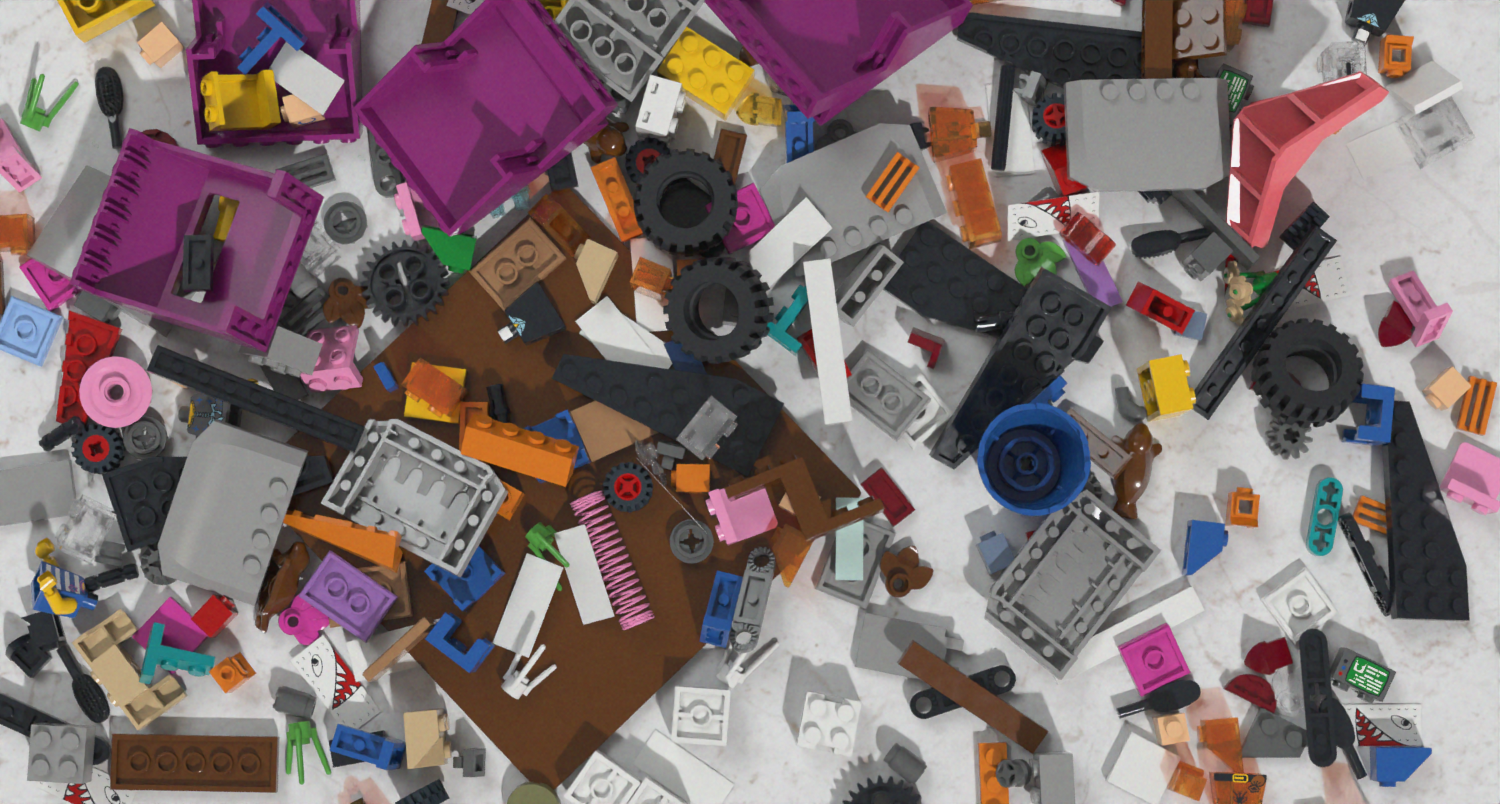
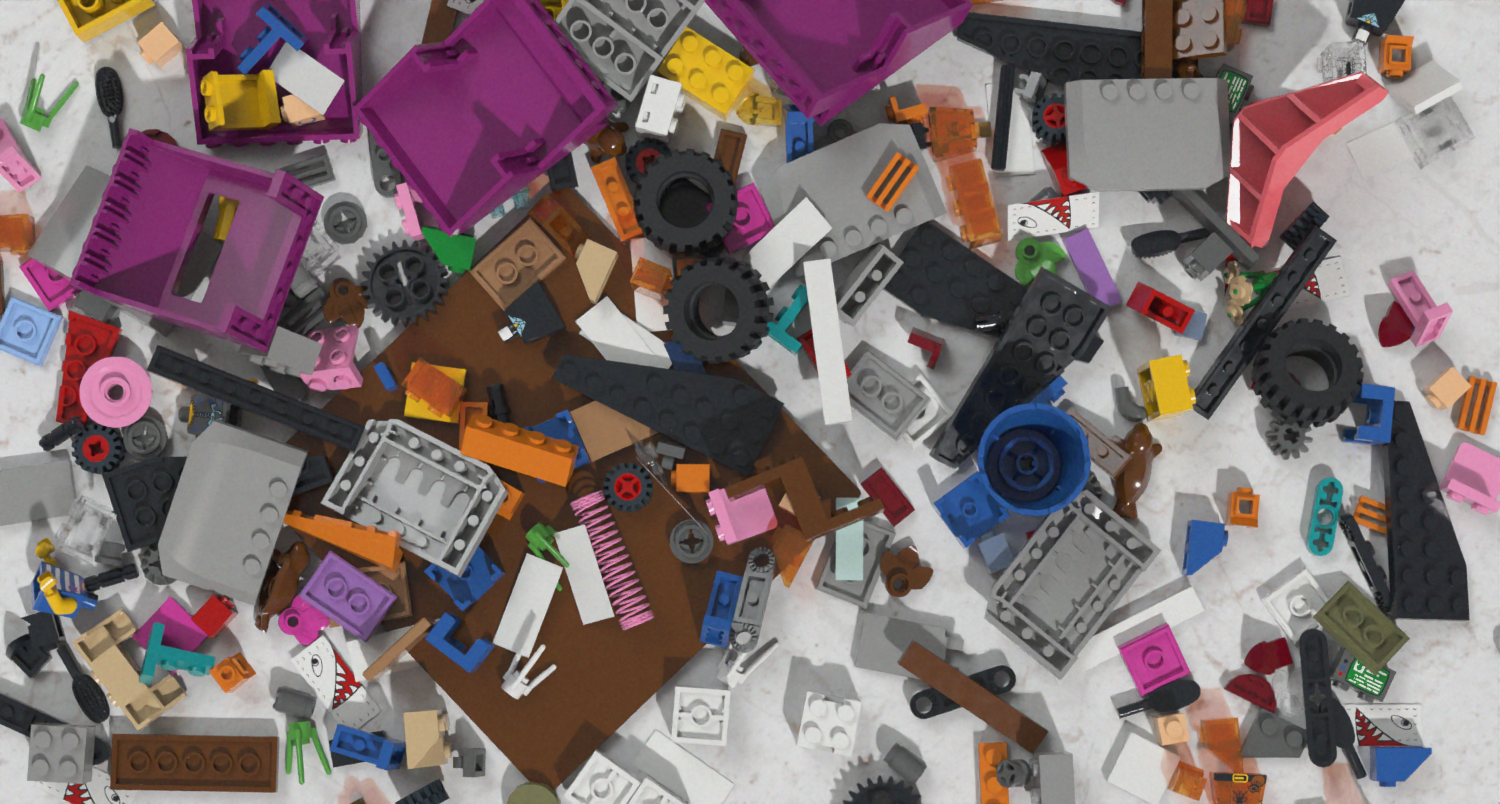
(198, 263): black plate -> none
(706, 429): clear piece -> none
(905, 116): none -> orange bracket
(969, 510): none -> blue panel
(1087, 239): clear red axle -> none
(1361, 628): none -> olive tile

